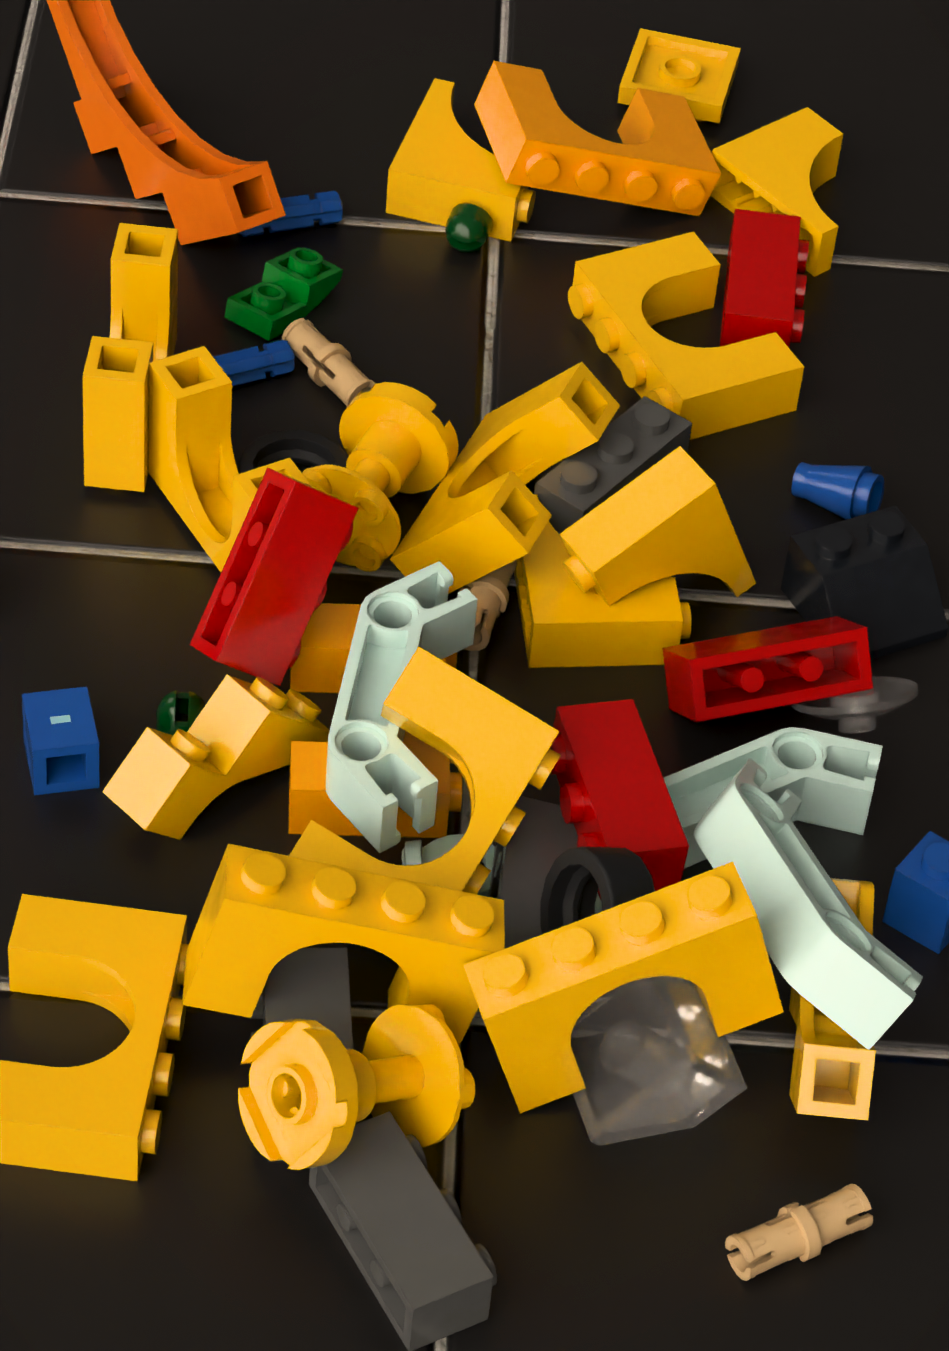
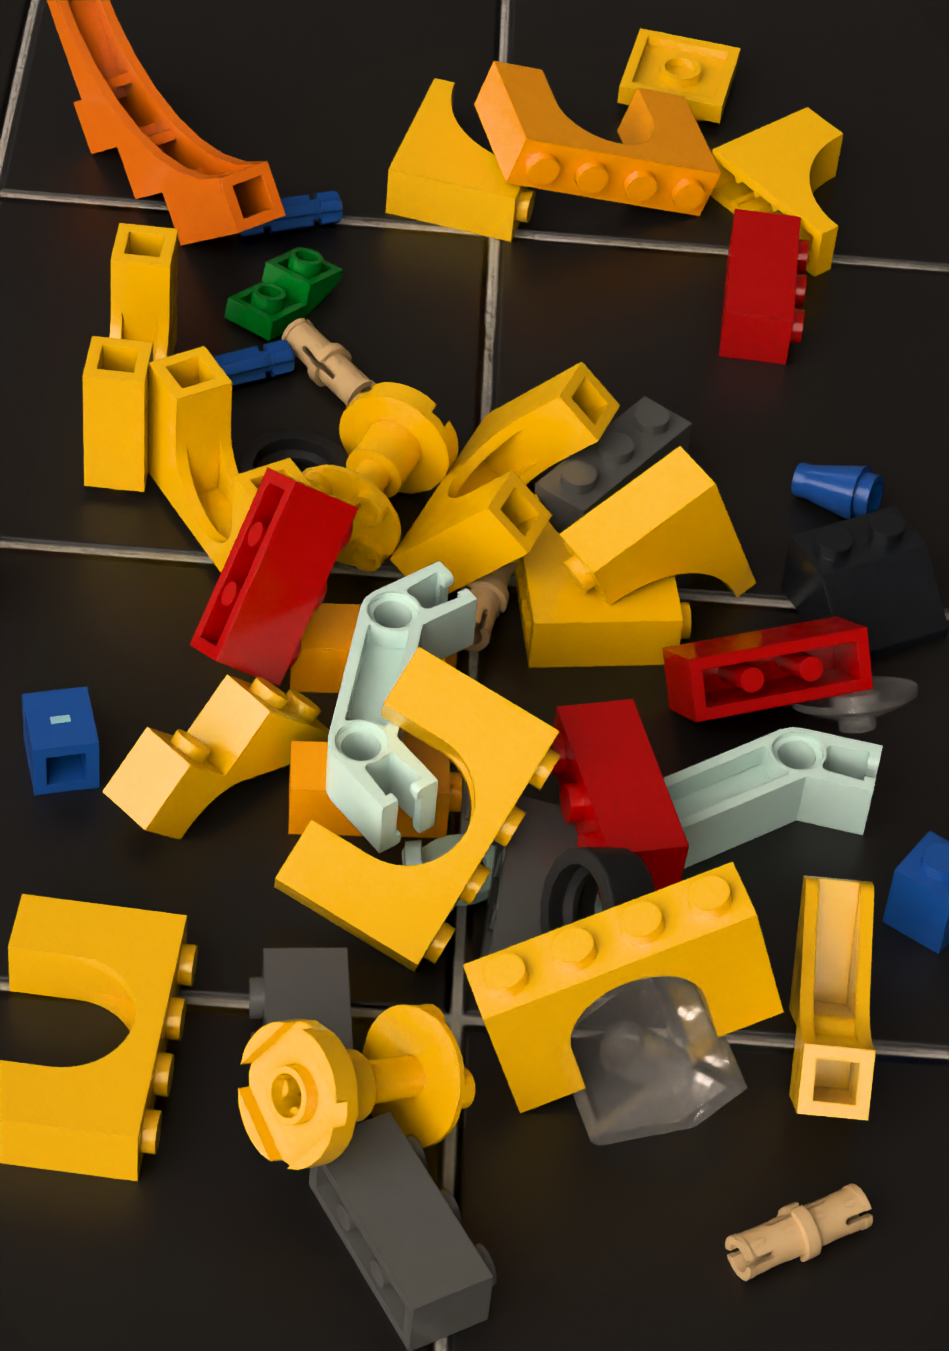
(174, 704): dark green hinge -> none
(279, 903): yellow arch -> none
(468, 227): dark green hinge -> none
(666, 279): yellow arch -> none
(802, 913): light aqua piece -> none

